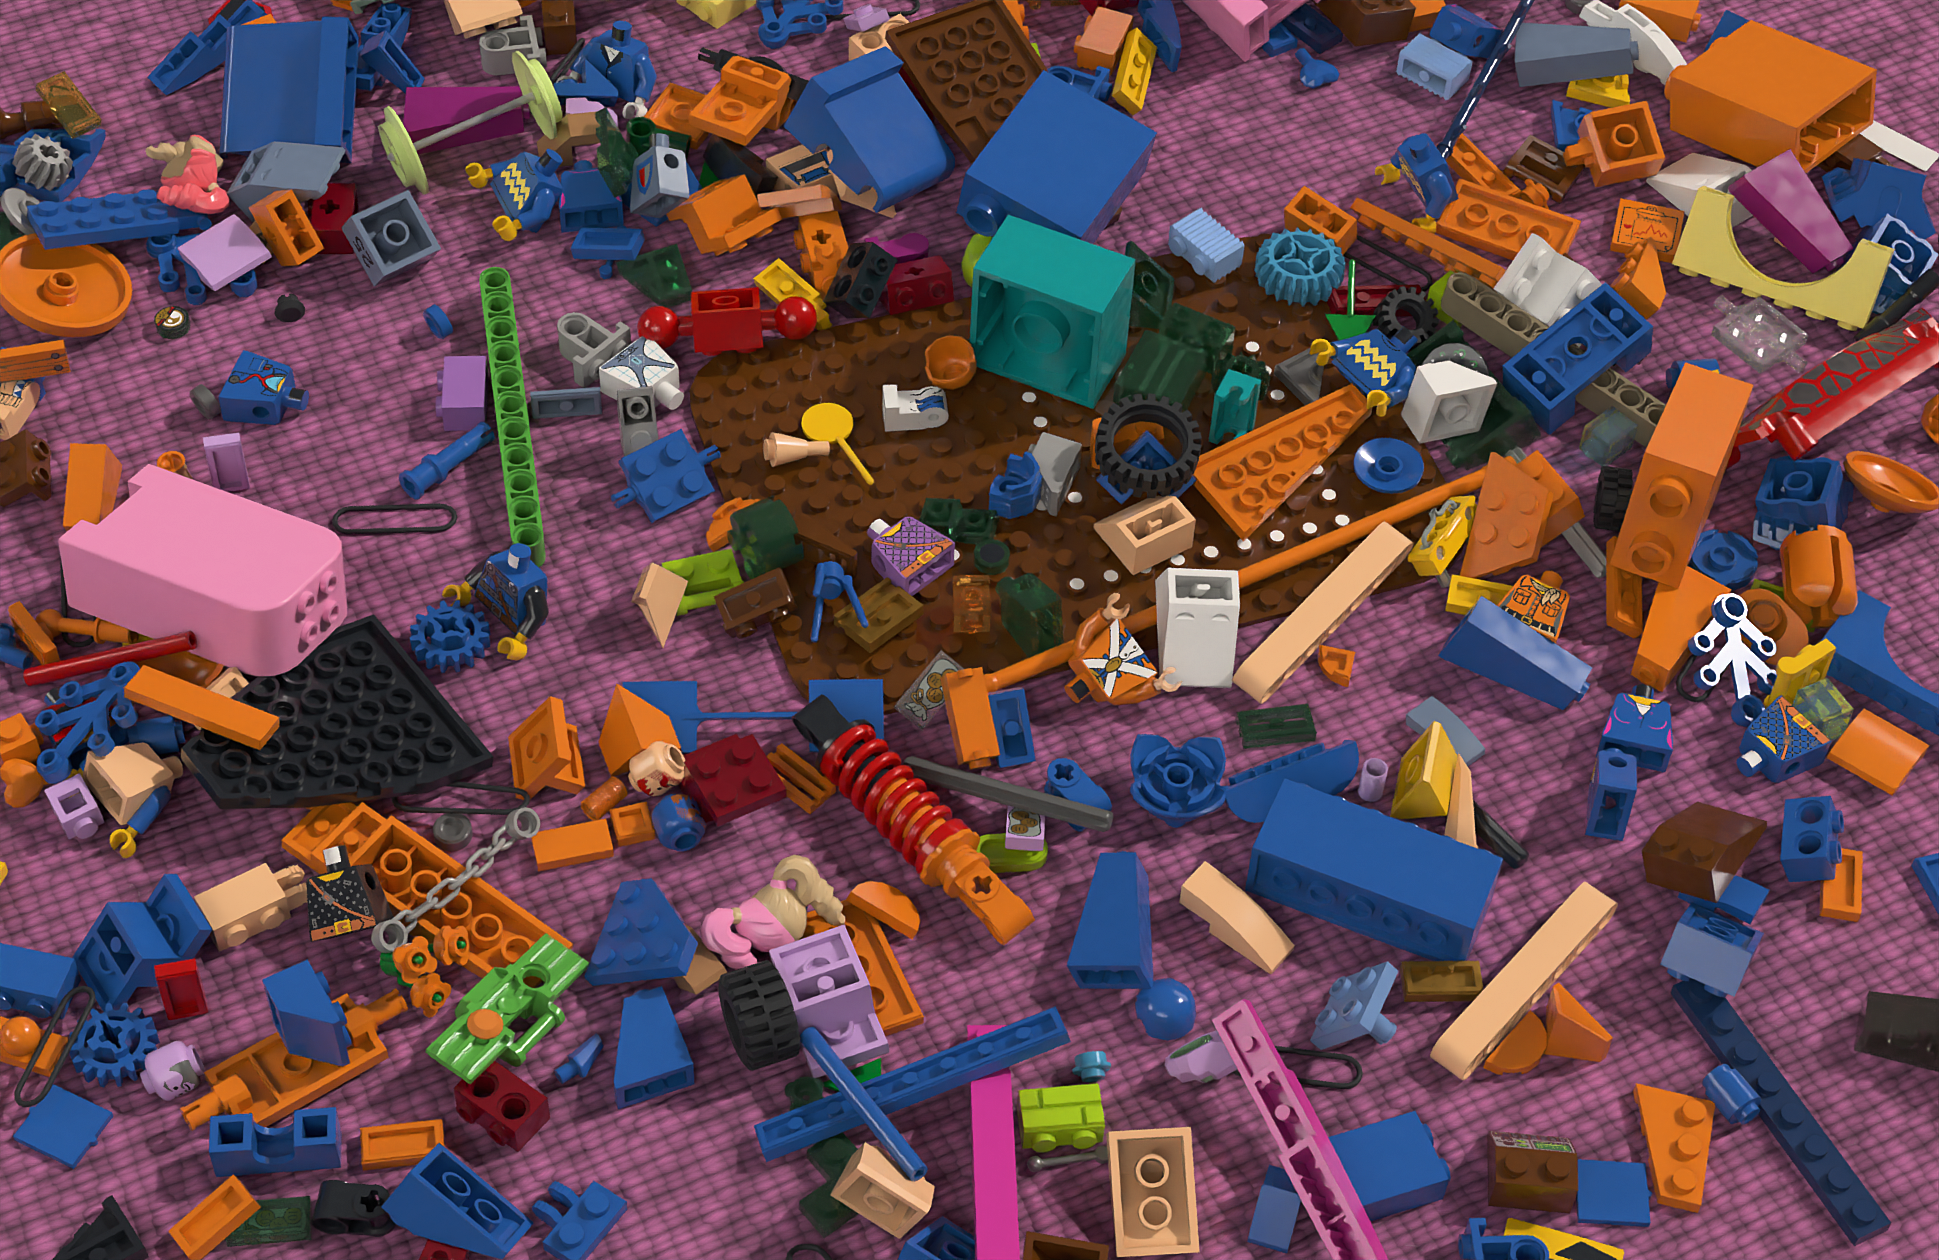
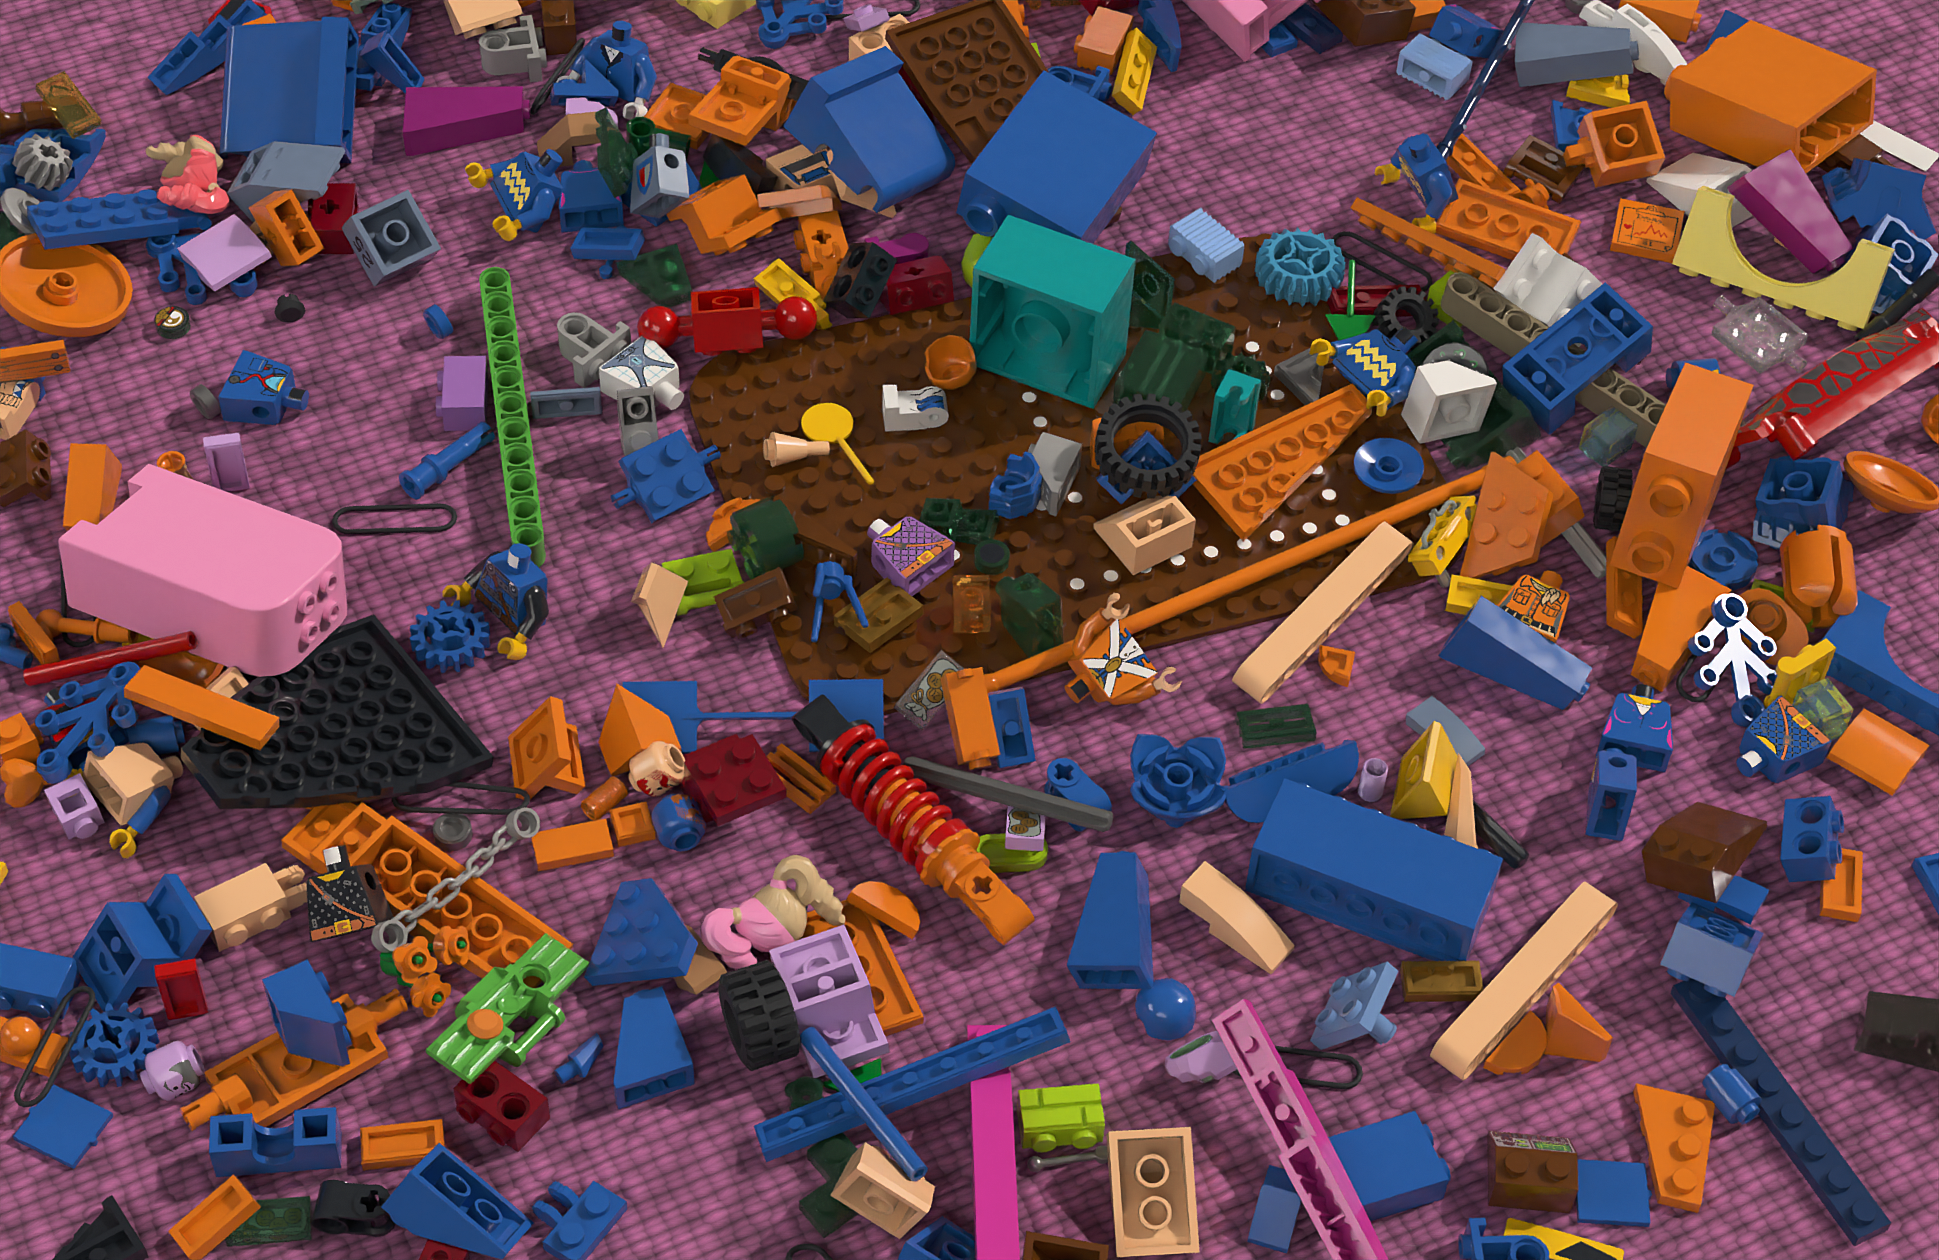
(536, 91): yellowish green axle -> none
(1091, 1066): dark azure plate -> none
(1197, 625): white slope -> none
(1314, 212): orange brick -> none
(1315, 71): blue rock -> none
(1641, 279): orange slope -> none

